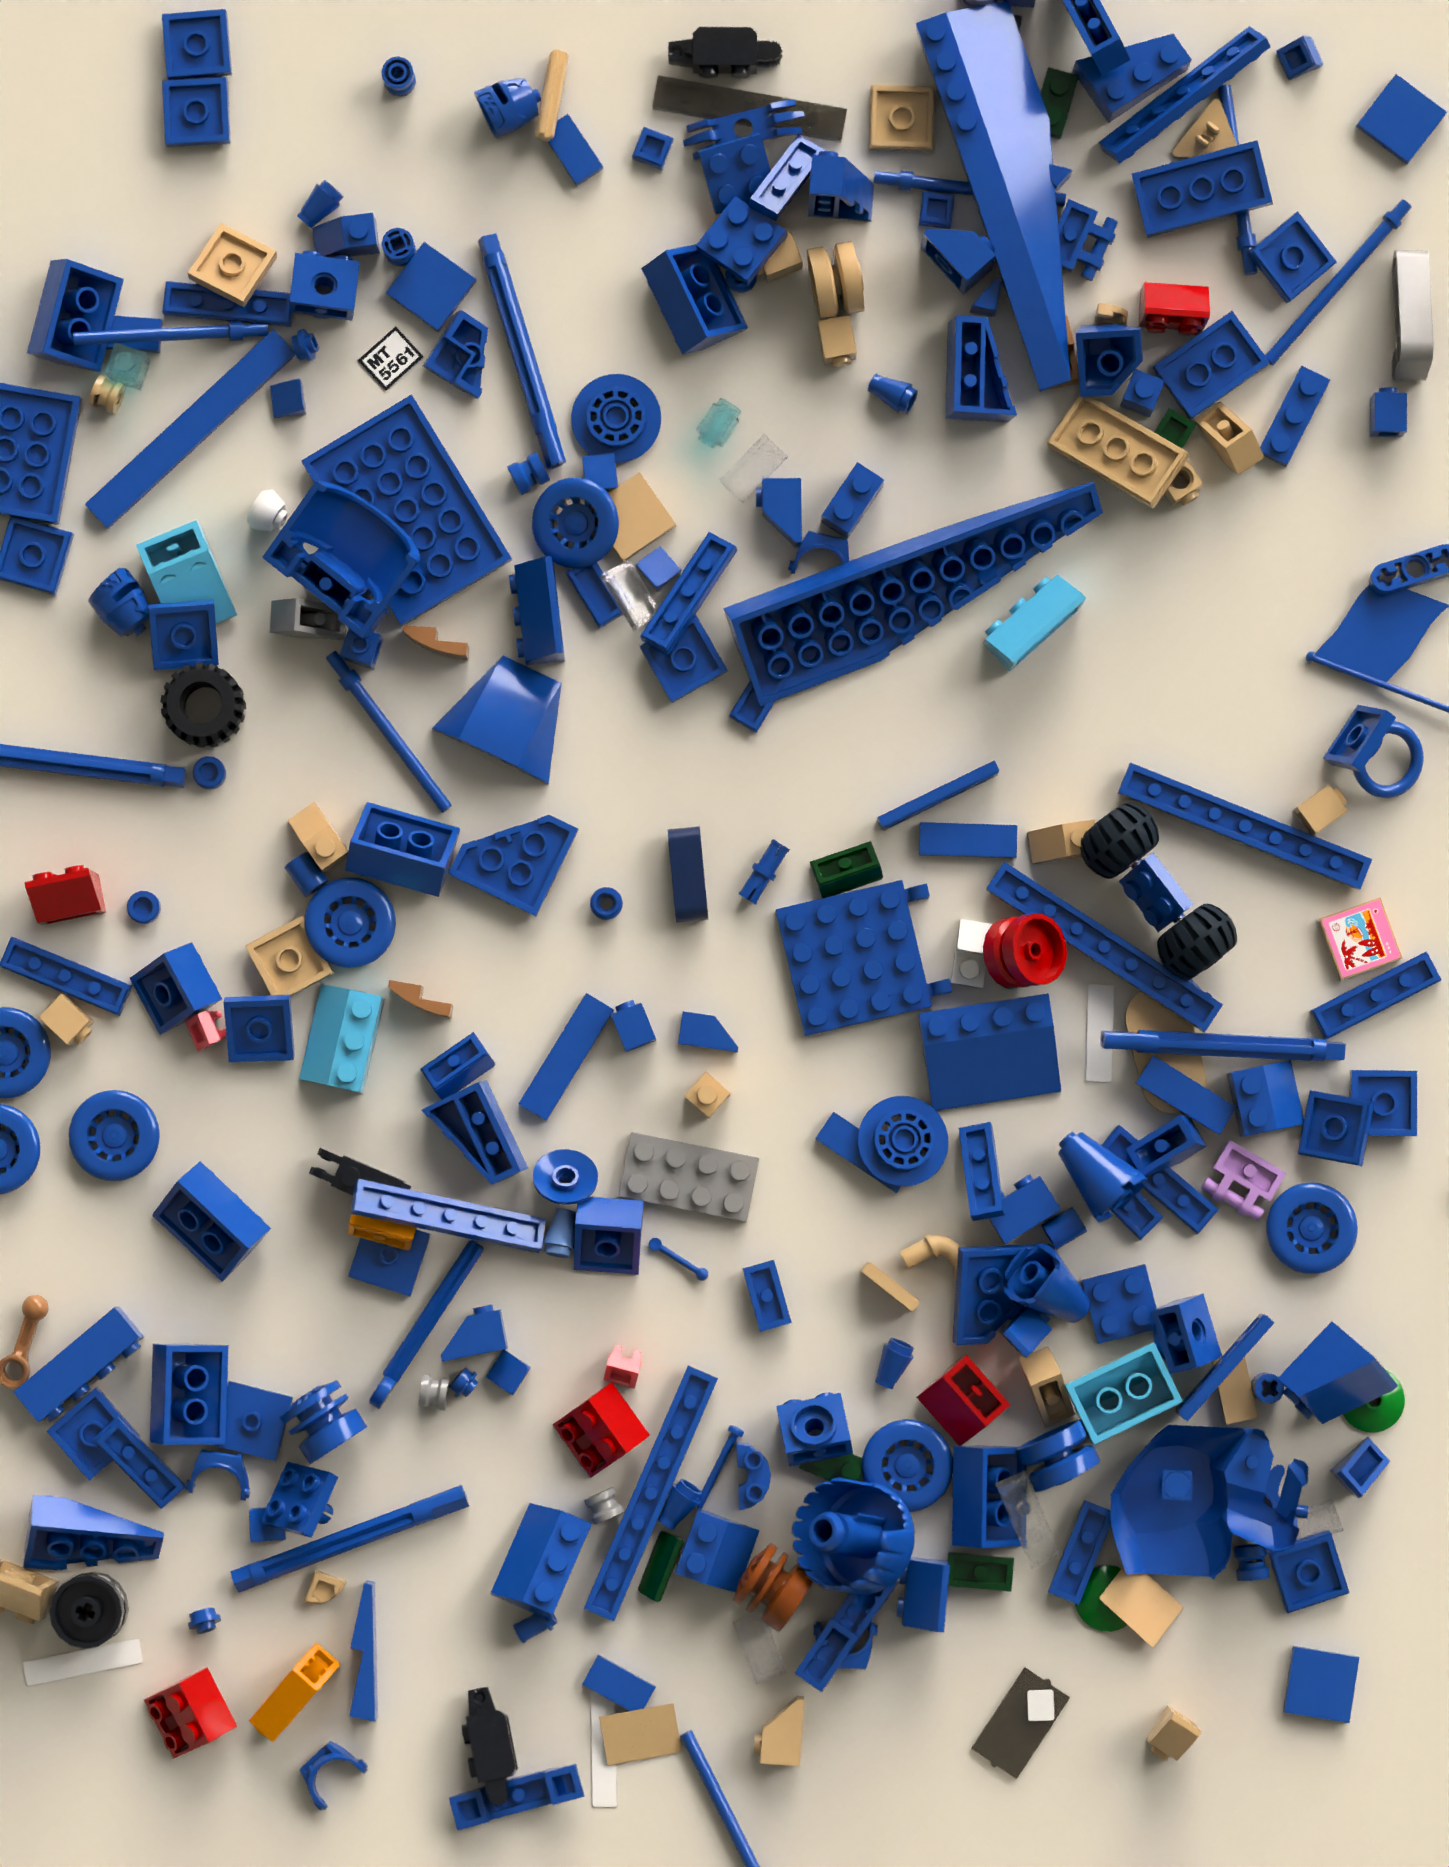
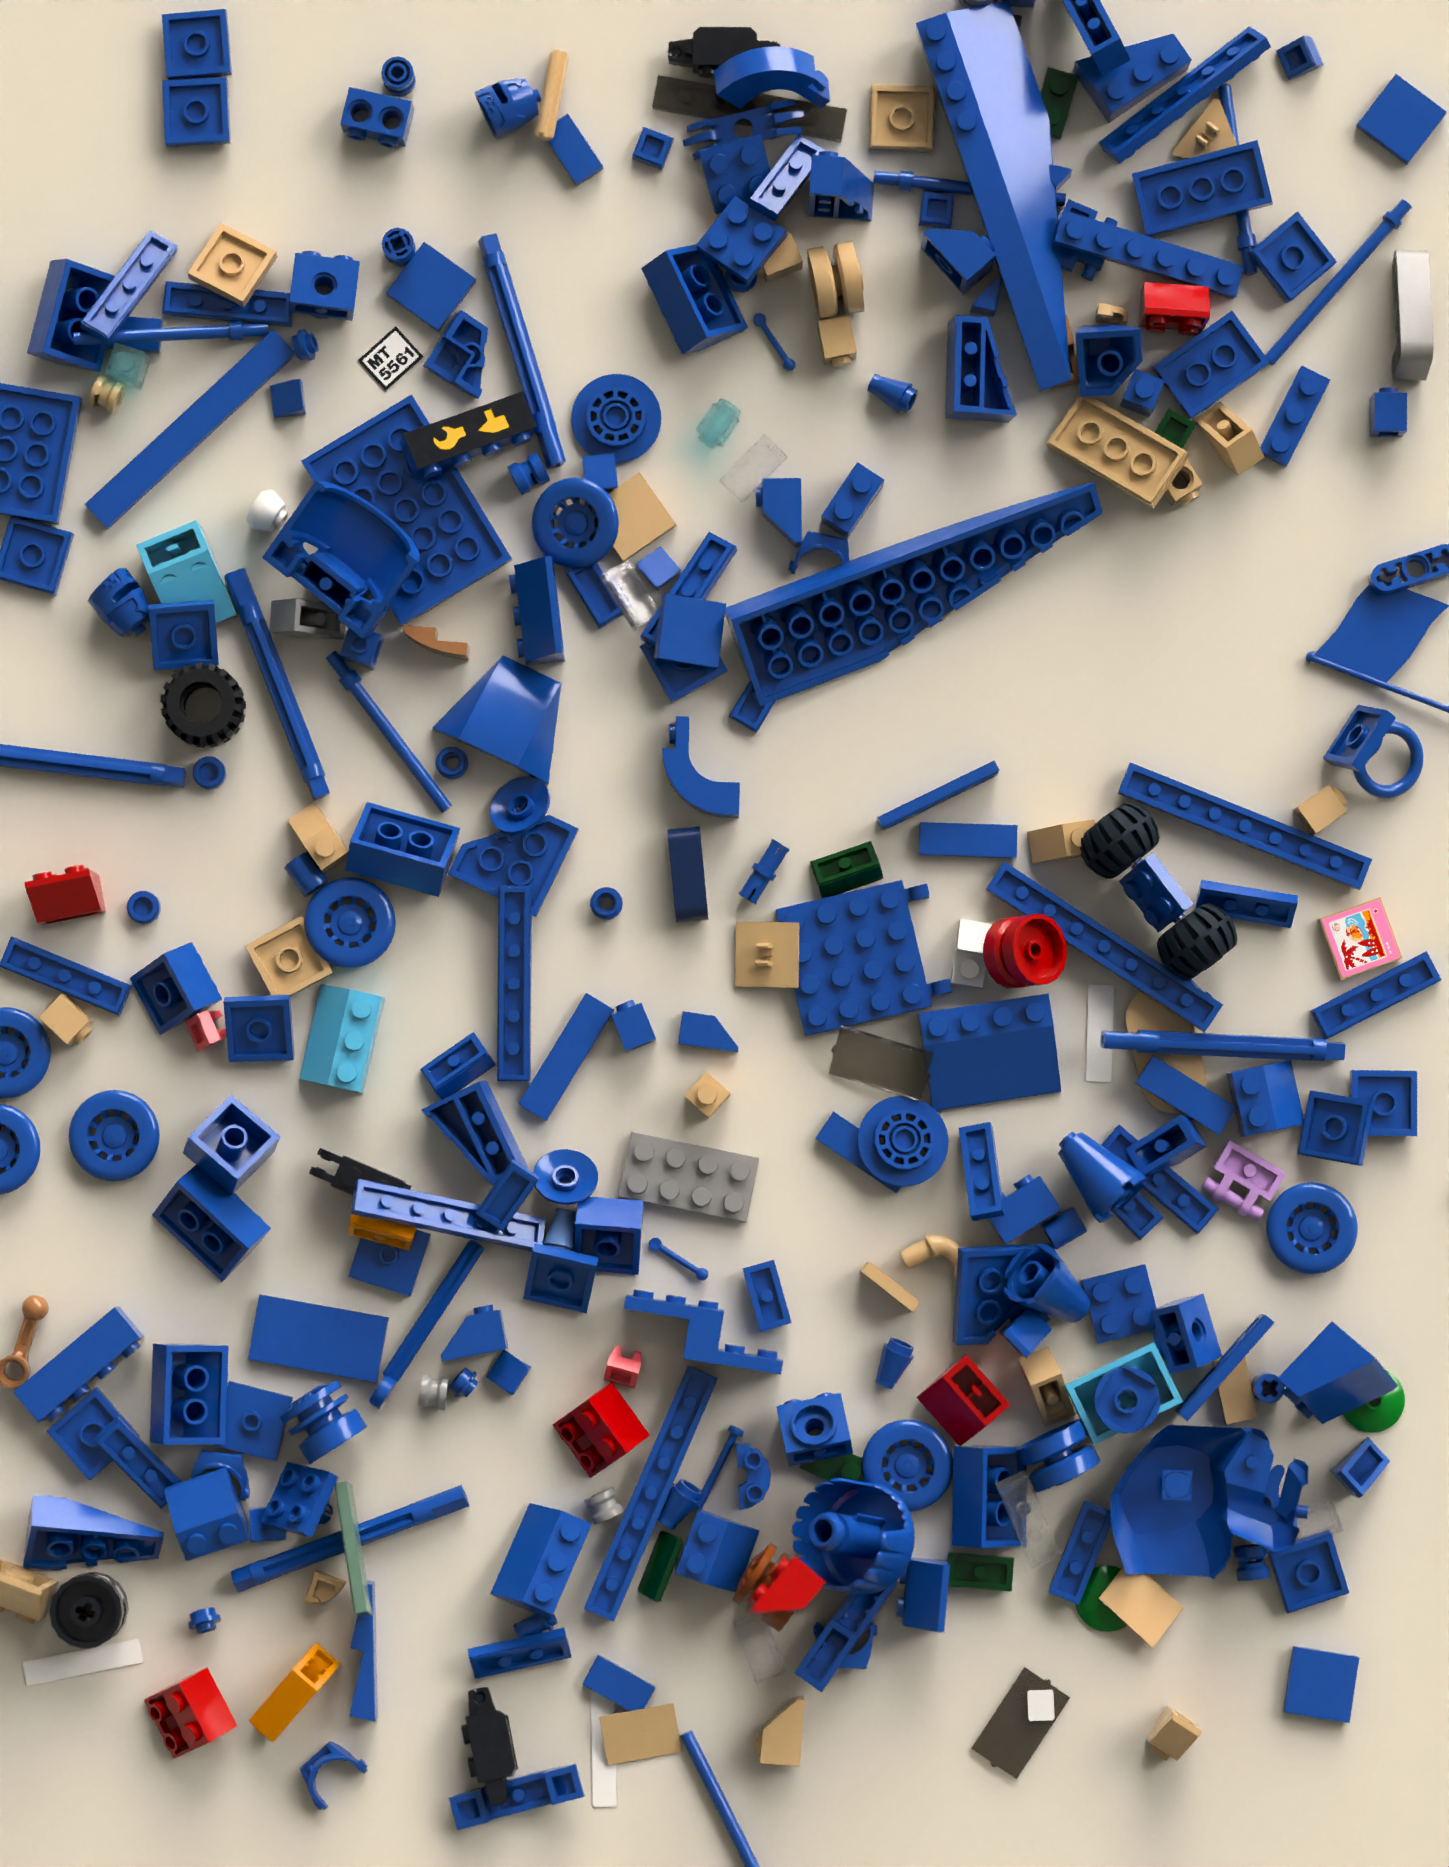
(128, 287): none -> tile
(206, 1514): none -> blue slope
(231, 1144): none -> blue brick
(277, 682): none -> blue piece
(318, 1338): none -> blue tile
(320, 203): blue cone -> none
(347, 236): blue slope -> none
(353, 1549): none -> sand green tile
(380, 108): none -> blue brick
(413, 994): medium nougat slope -> none
(447, 753): none -> blue plate
(468, 435): none -> black brick
(507, 1195): none -> blue tile
(514, 983): none -> blue tile
(519, 805): none -> blue dish
(519, 1653): none -> blue tile
(560, 1278): none -> blue plate
(689, 630): none -> blue tile
(702, 794): none -> blue arch
(704, 1332): none -> blue bracket
(760, 321): none -> blue hinge
(767, 954): none -> tan piece
(770, 69): none -> blue arch
(789, 1591): none -> red slope
(881, 1063): none -> clear smoke piece
(1033, 621): medium azure slope -> none
(1144, 1393): none -> blue plate
(1147, 254): none -> blue plate
(1249, 903): none -> blue plate

